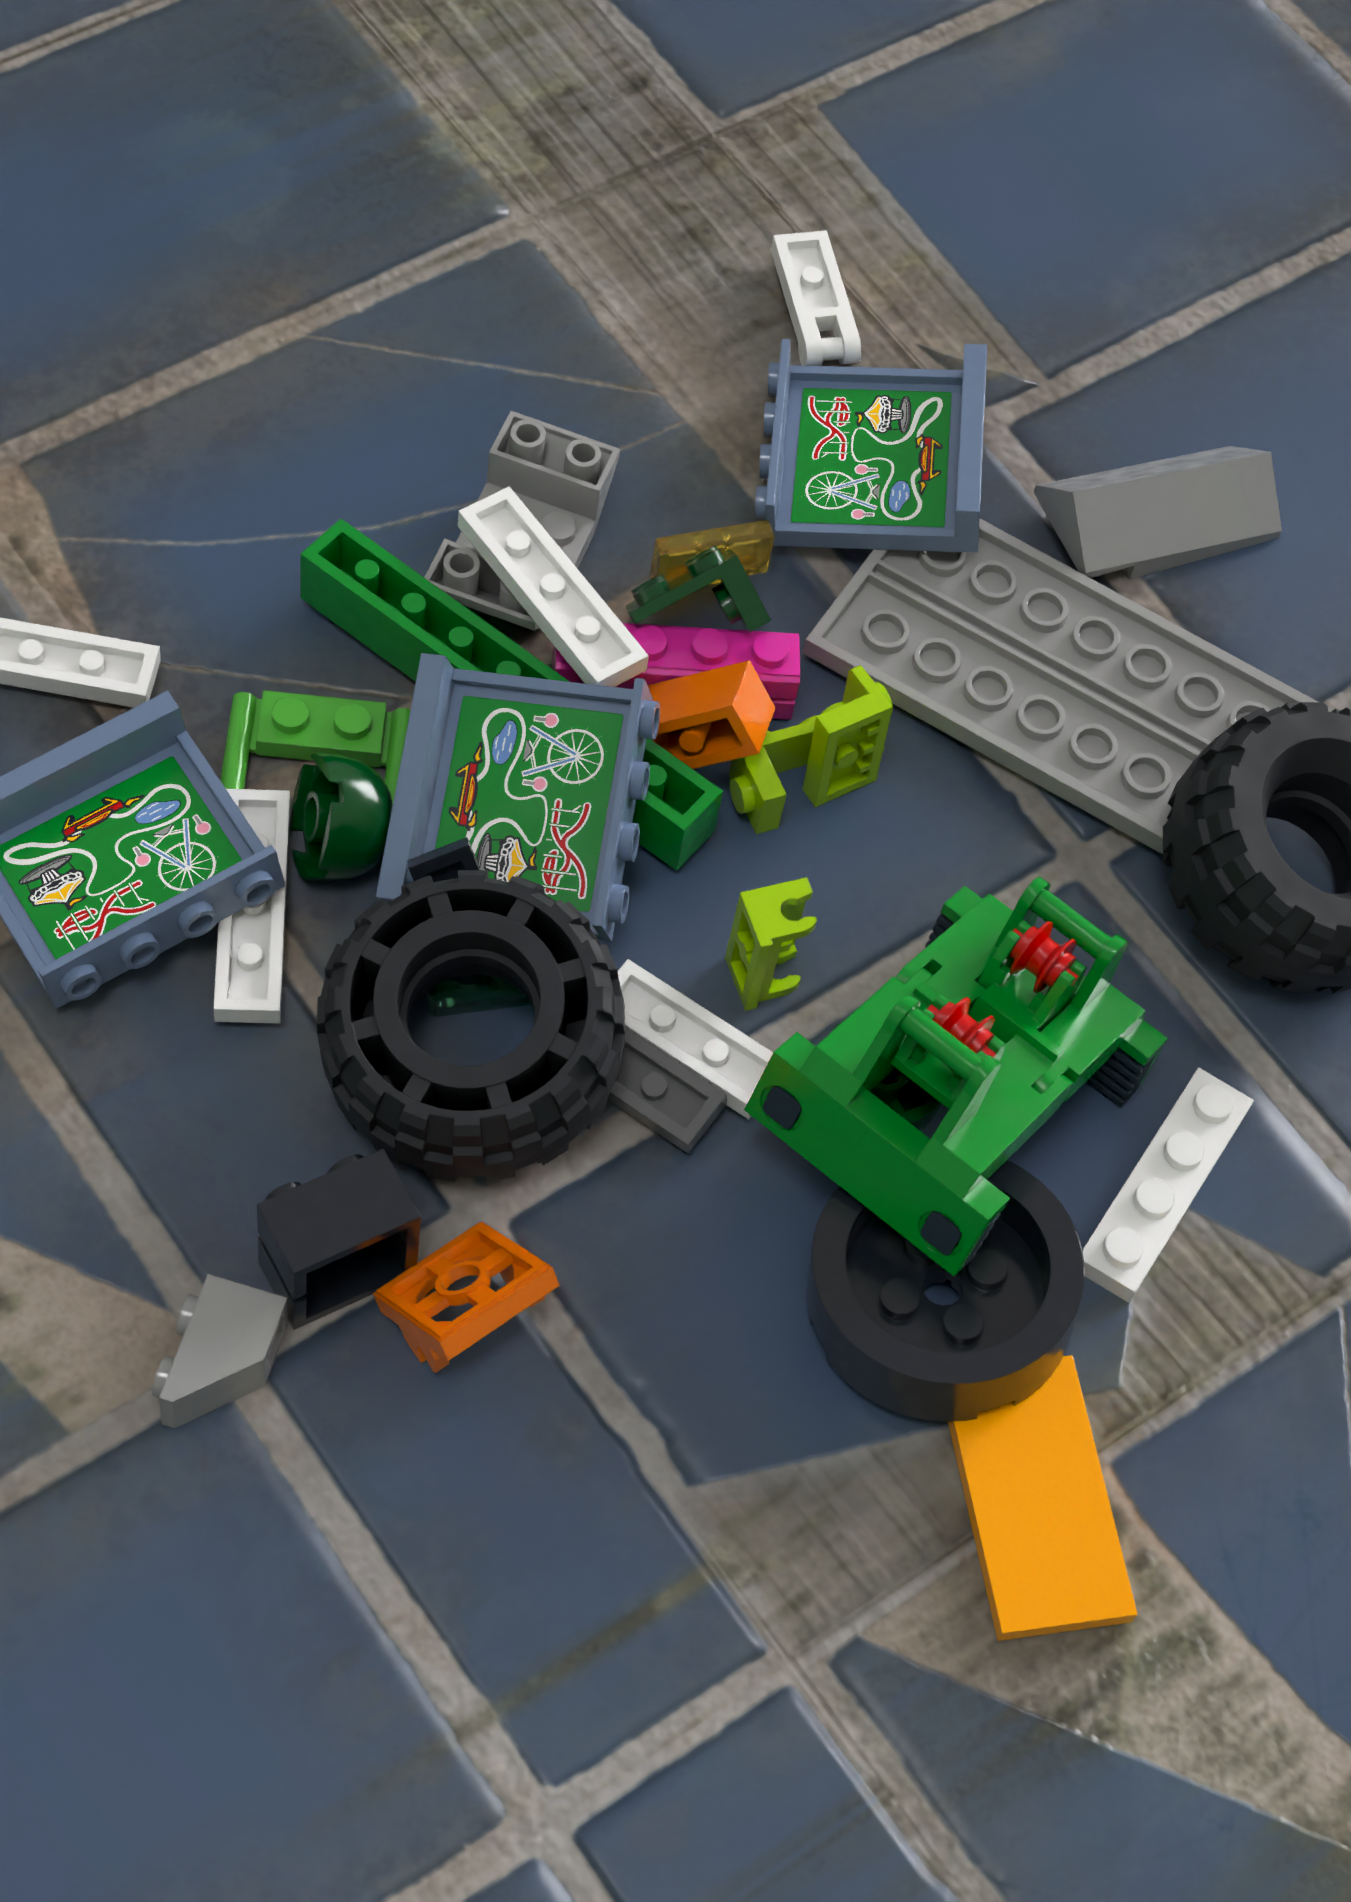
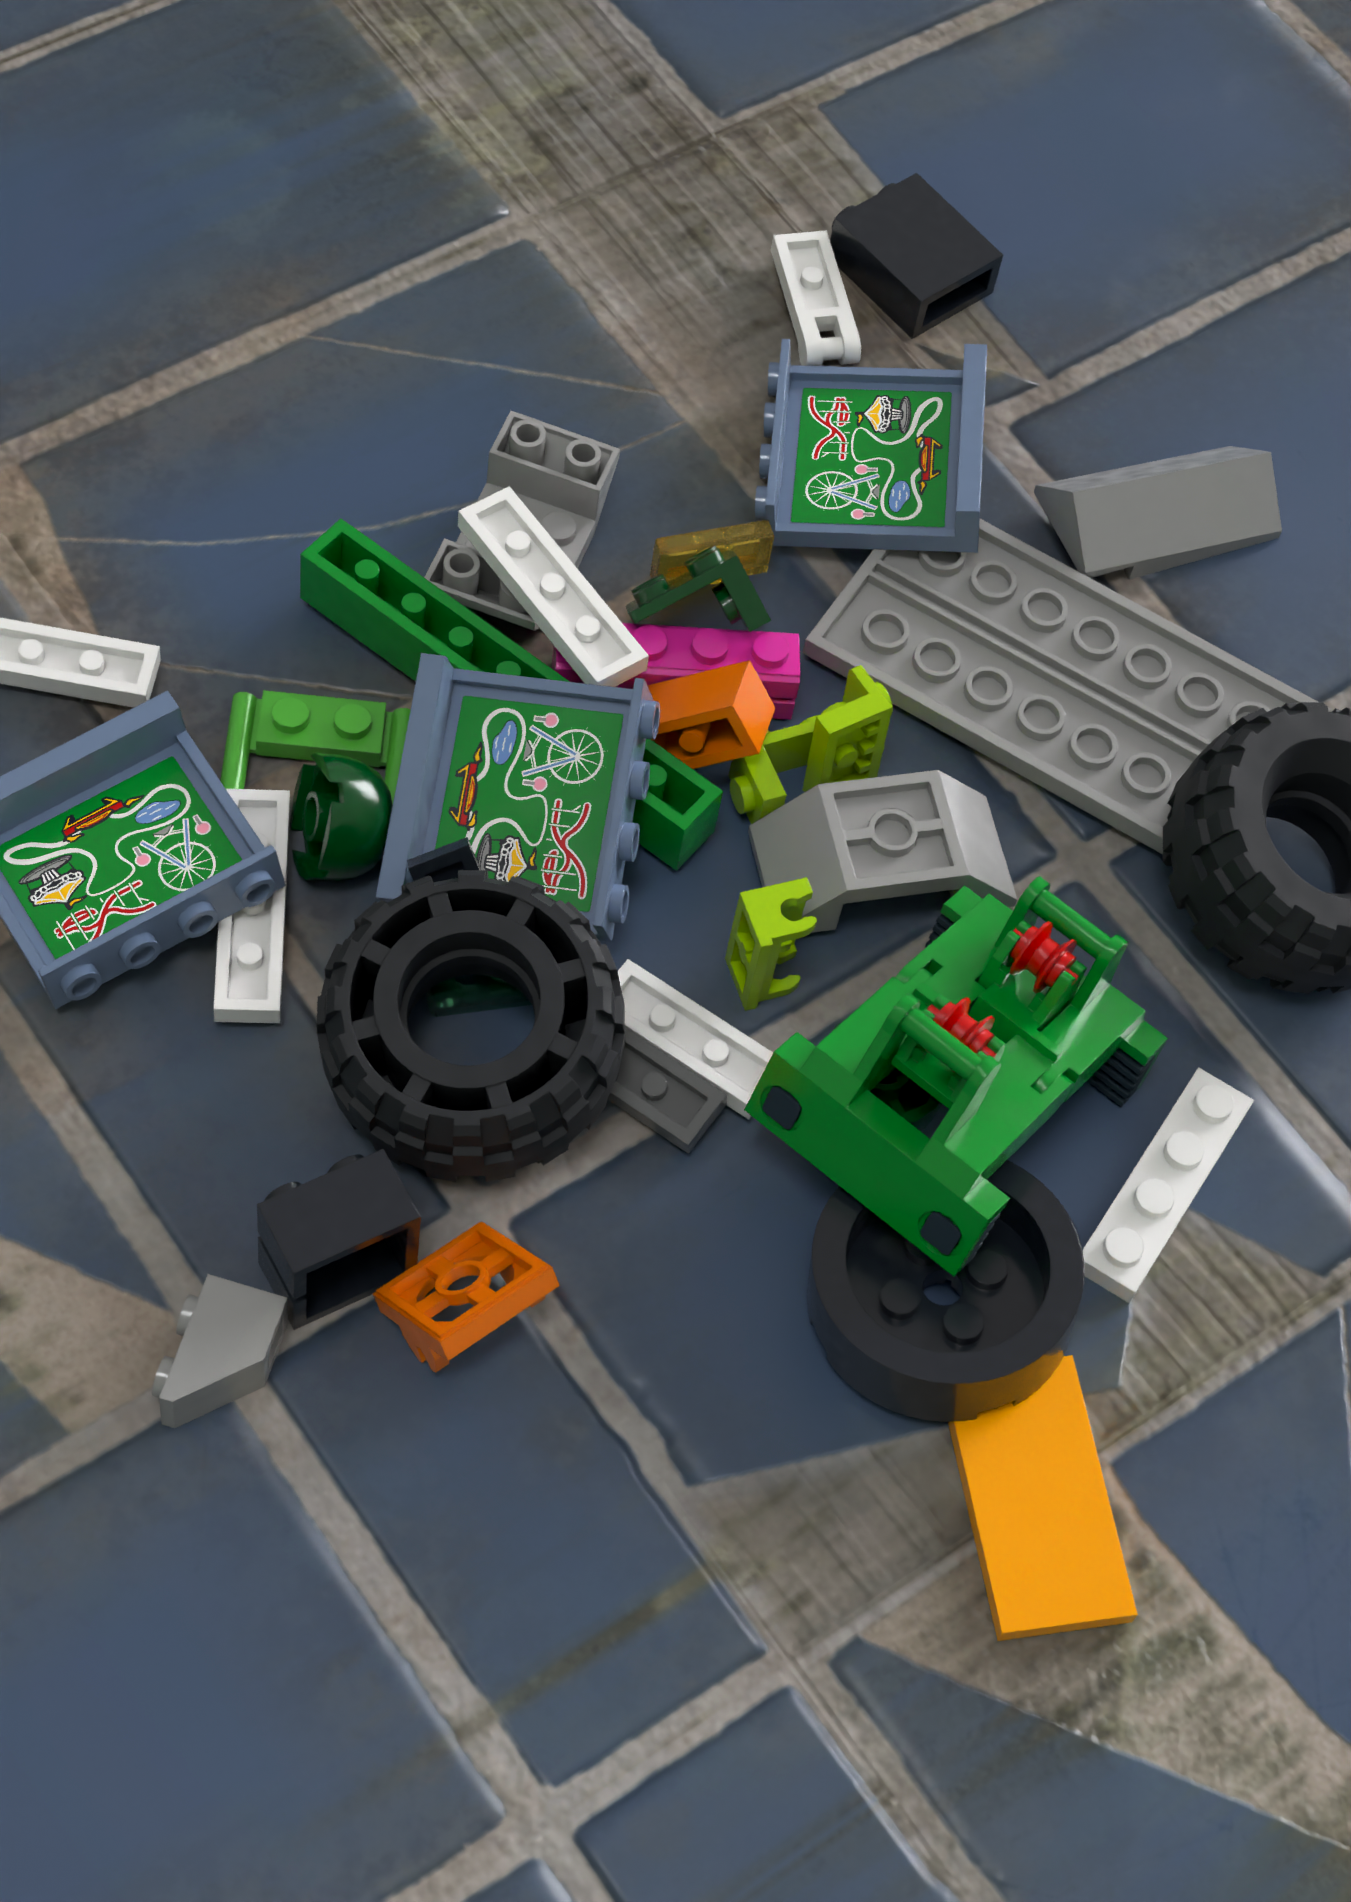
(882, 842): none -> light grey slope
(914, 255): none -> black brick

